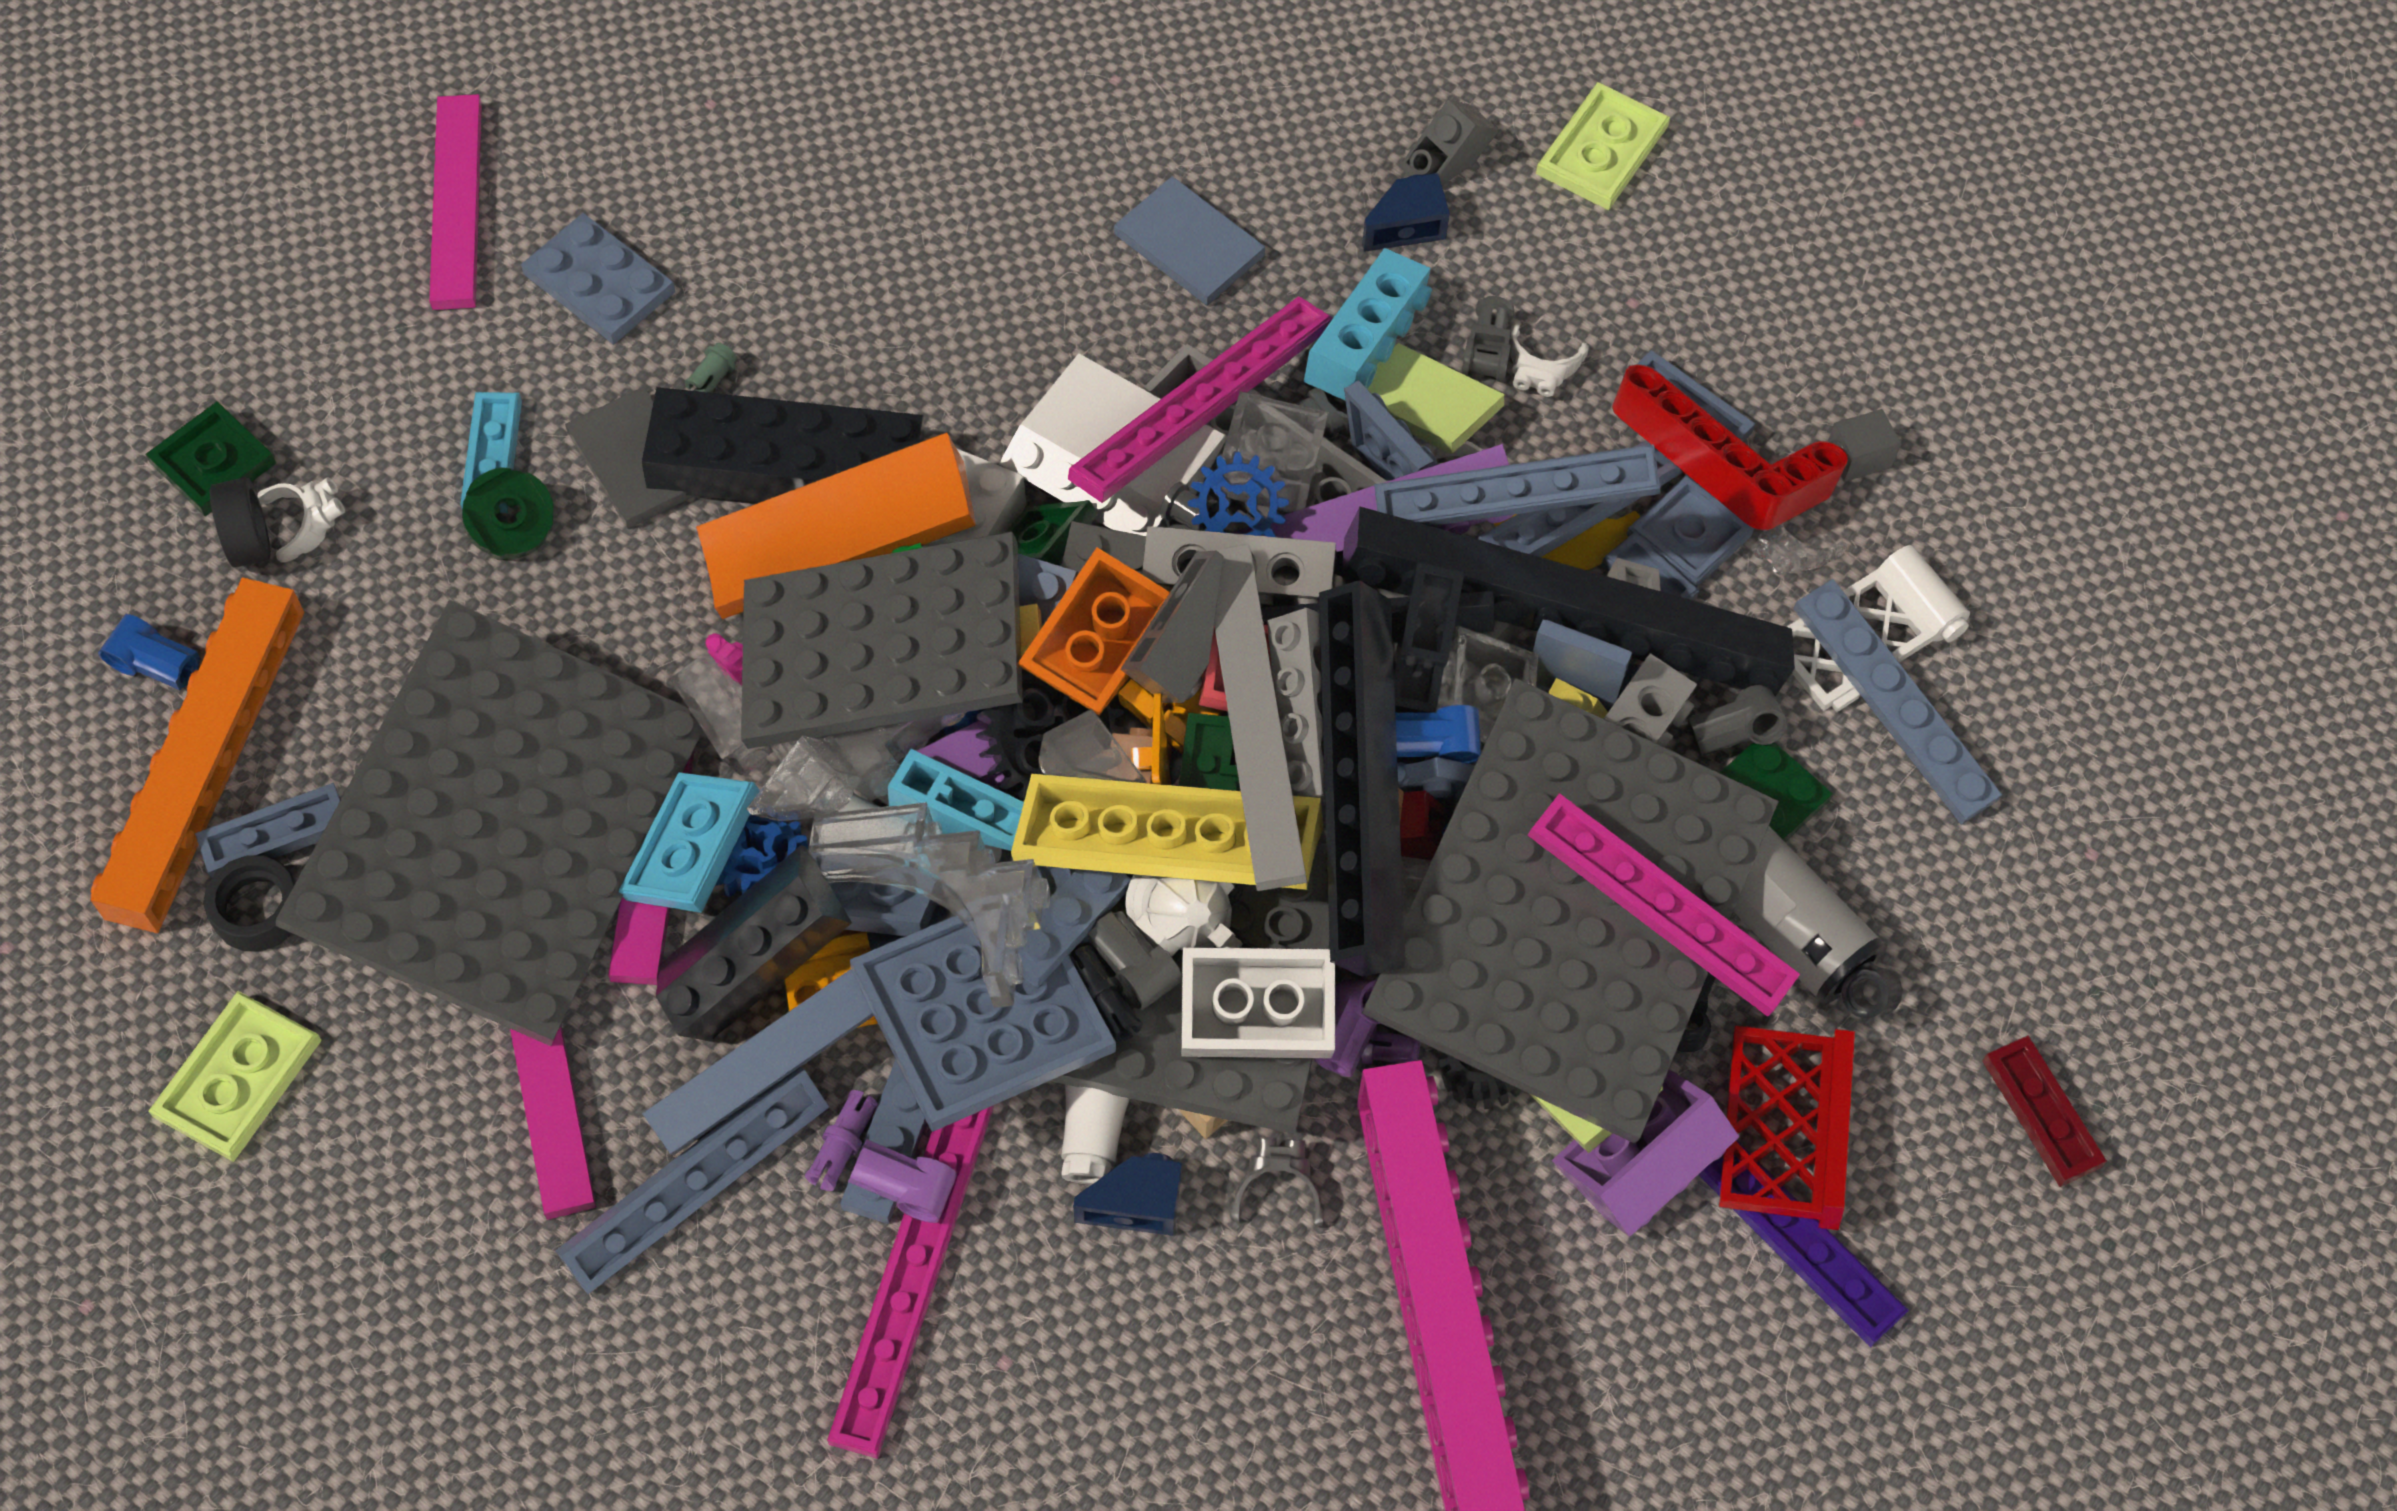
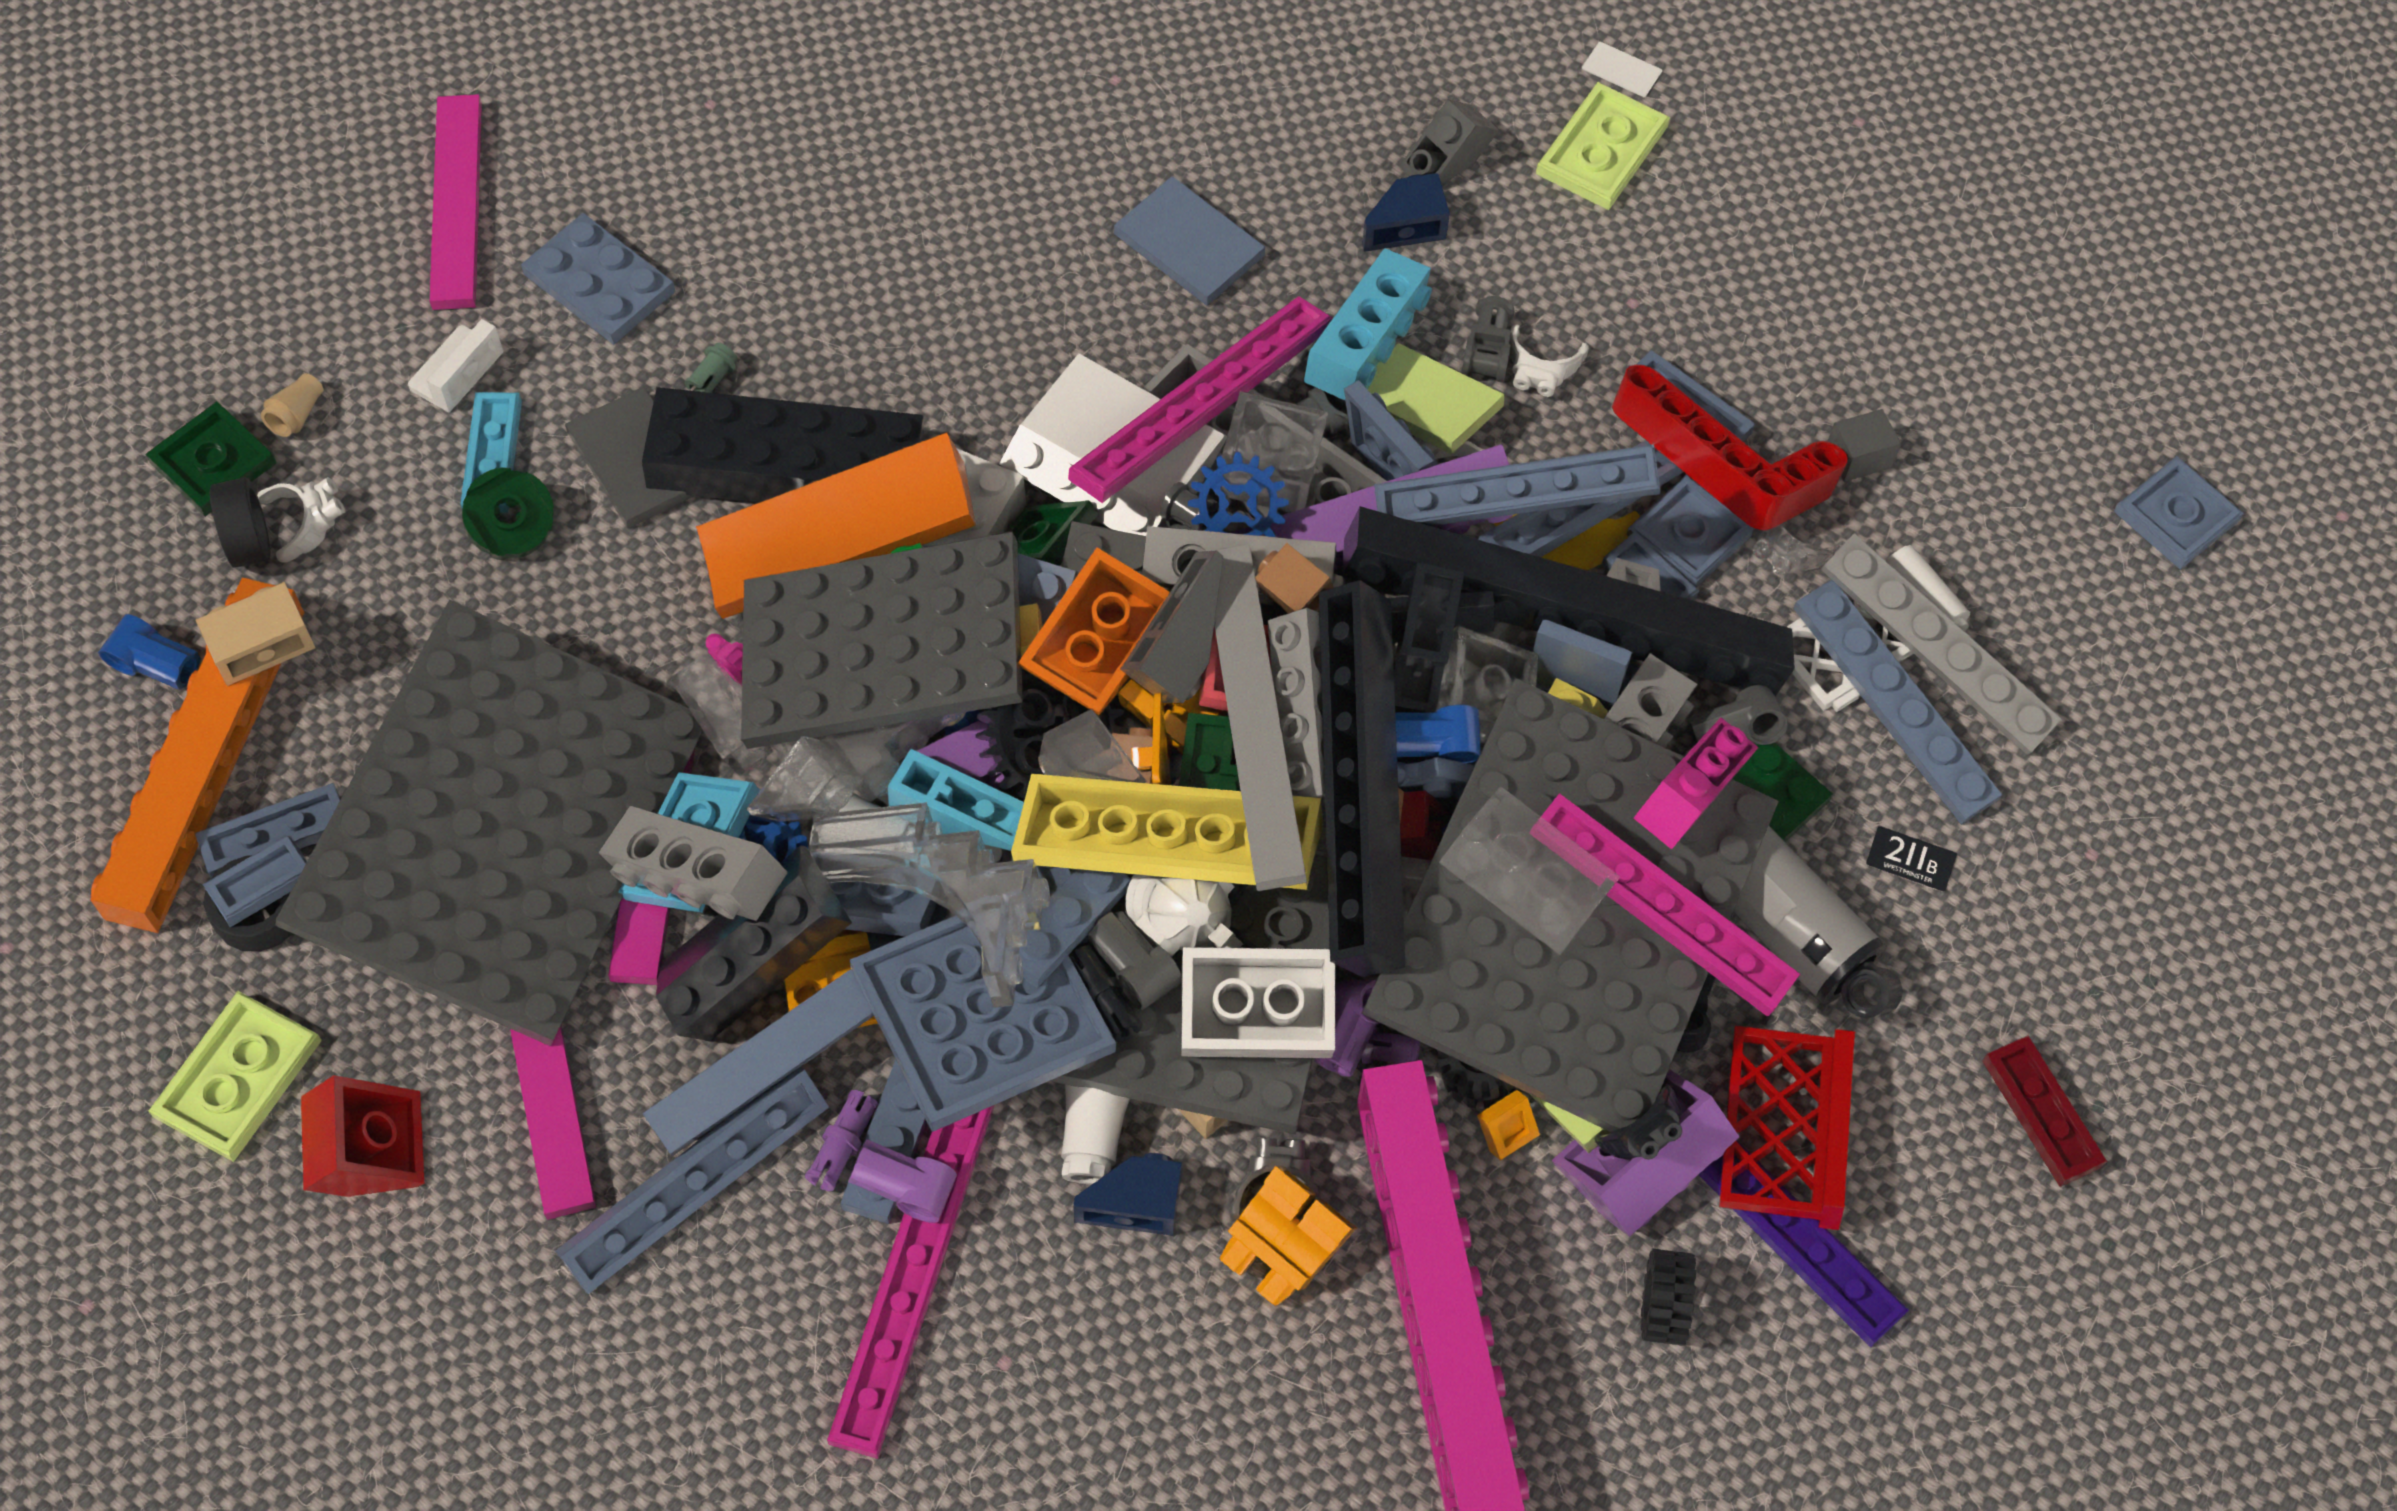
(255, 633): none -> tan brick
(257, 880): none -> sand blue tile
(290, 407): none -> tan cone
(361, 1138): none -> red slope
(457, 365): none -> white panel
(692, 863): none -> light grey brick
(1286, 1244): none -> light orange hips
(1291, 580): none -> medium nougat brick
(1508, 1124): none -> light orange plate
(1529, 870): none -> clear slope
(1622, 69): none -> white sticker
(1648, 1133): none -> black helmet
(1668, 1297): none -> black tyre
(1695, 782): none -> dark pink slope
(1911, 858): none -> black sticker
(1941, 644): none -> light grey plate
(2178, 512): none -> sand blue tile

